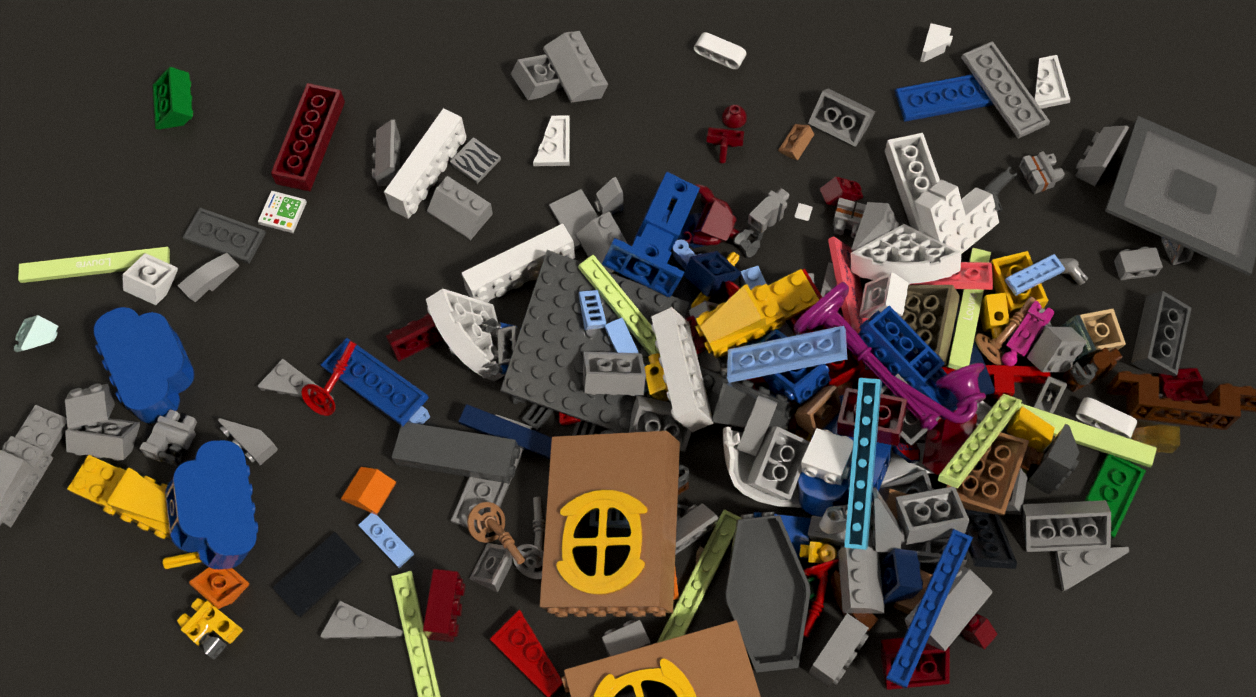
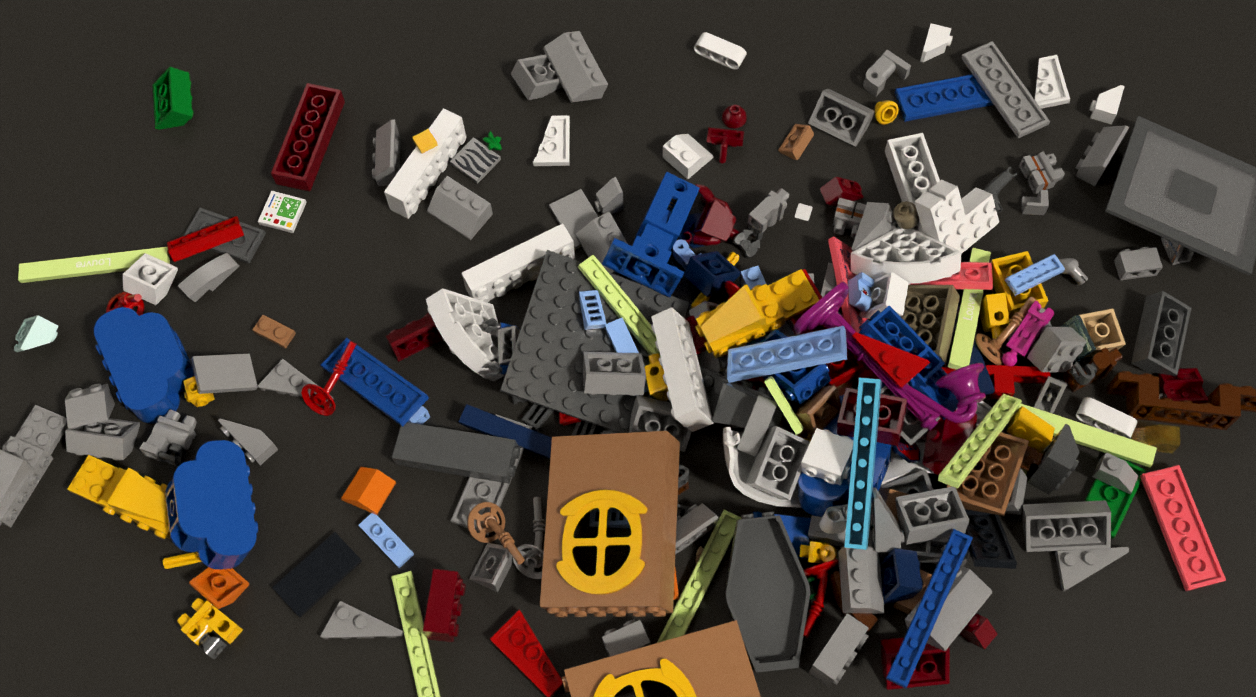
(127, 300): none -> red dish
(192, 393): none -> yellow brick
(205, 239): none -> red slope
(224, 373): none -> light grey tile
(274, 331): none -> medium nougat plate
(425, 141): none -> yellow tile
(493, 142): none -> green plant
(686, 154): none -> white slope
(784, 405): none -> yellowish green tile
(860, 291): none -> light blue leg
(882, 70): none -> light grey piece
(886, 111): none -> yellow brick
(894, 362): none -> red wing
(906, 215): none -> dark tan head
(1035, 205): none -> light grey panel
(1107, 105): none -> white slope
(1115, 473): none -> light grey slope
(1182, 528): none -> coral tile

